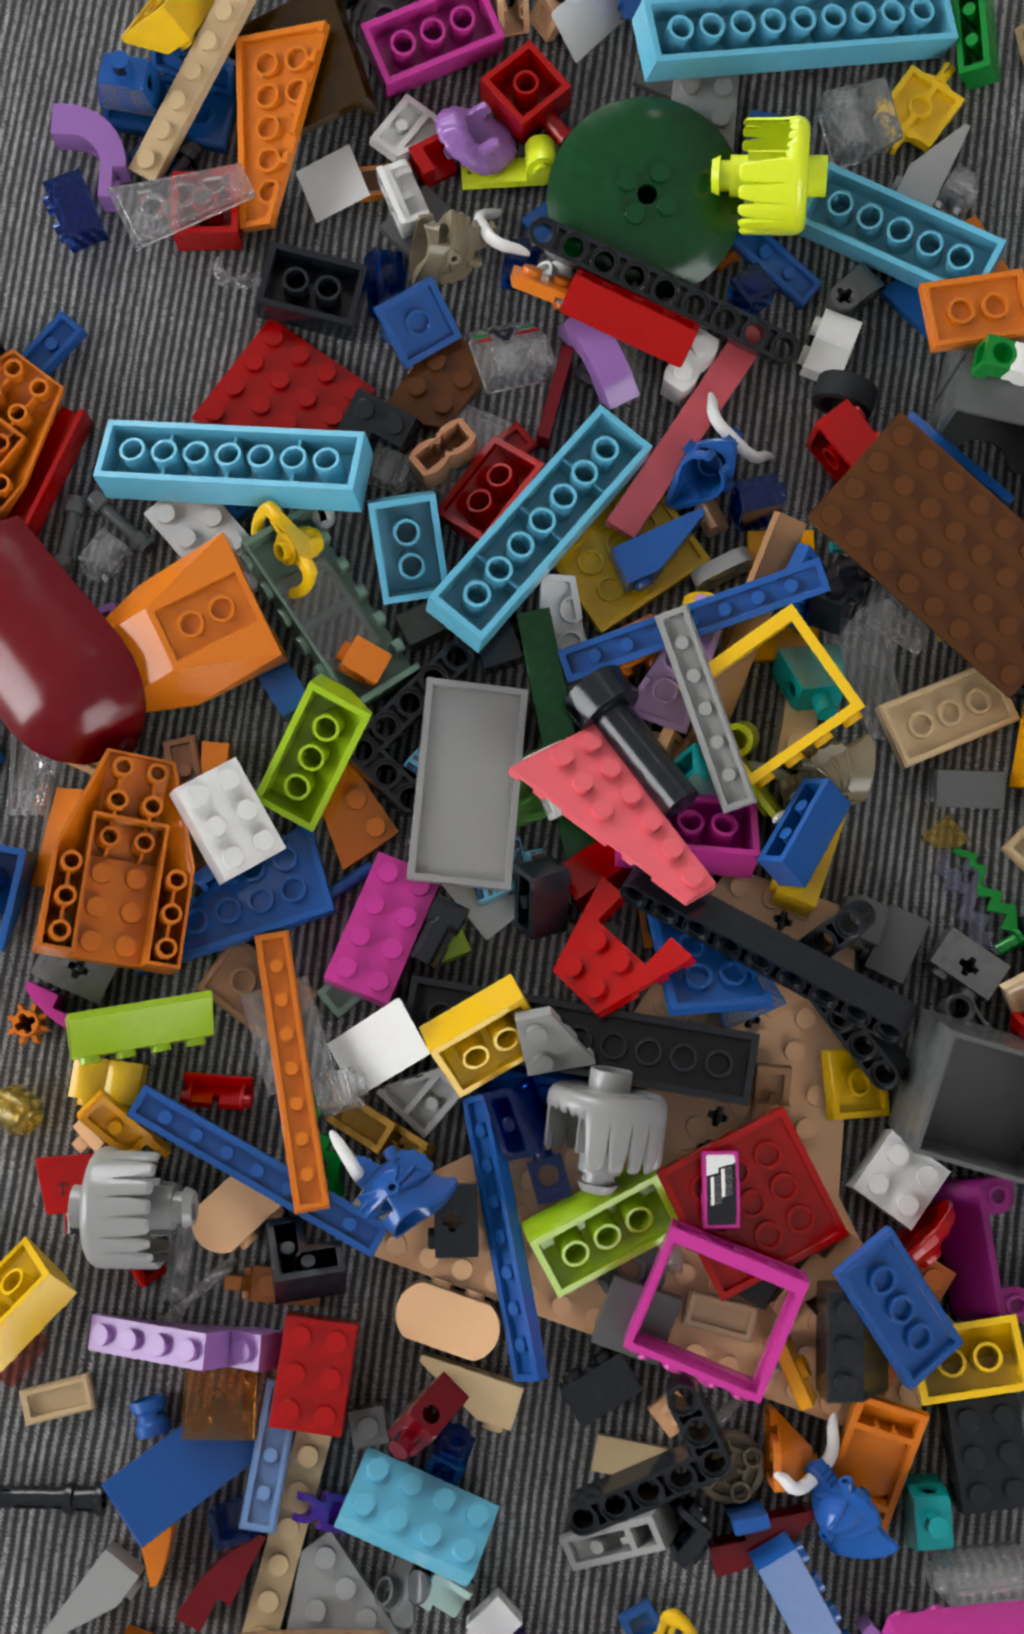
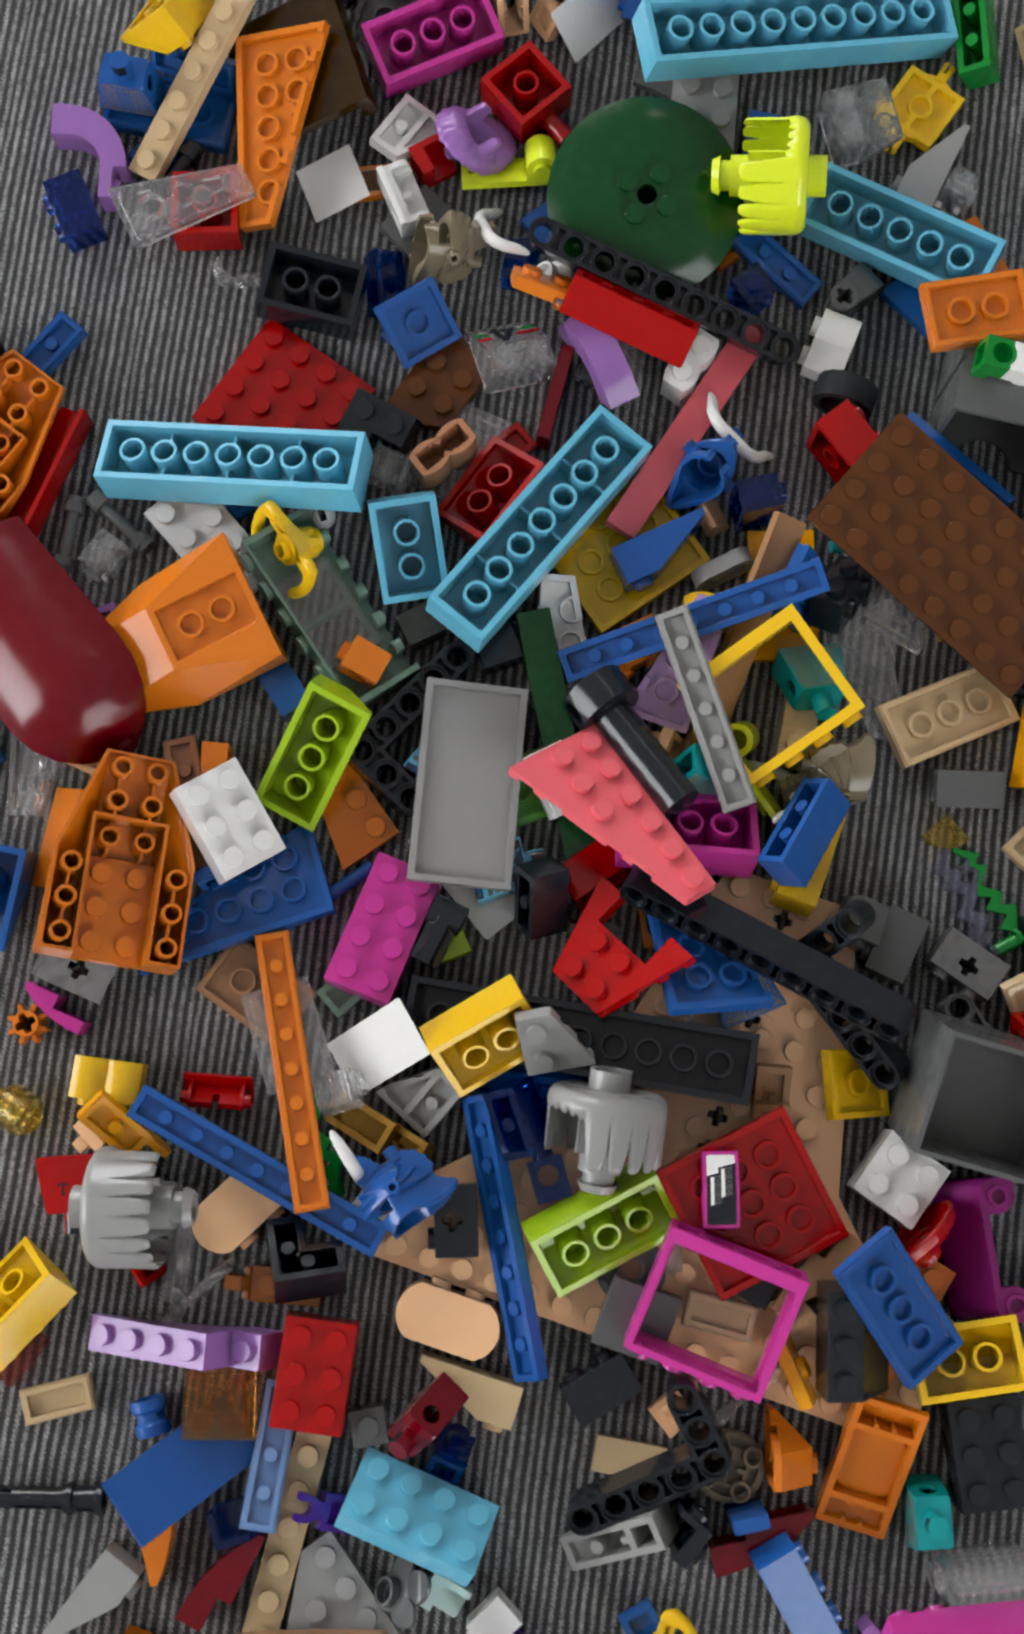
(140, 1026): lime slope -> none
(841, 1510): blue helmet -> none

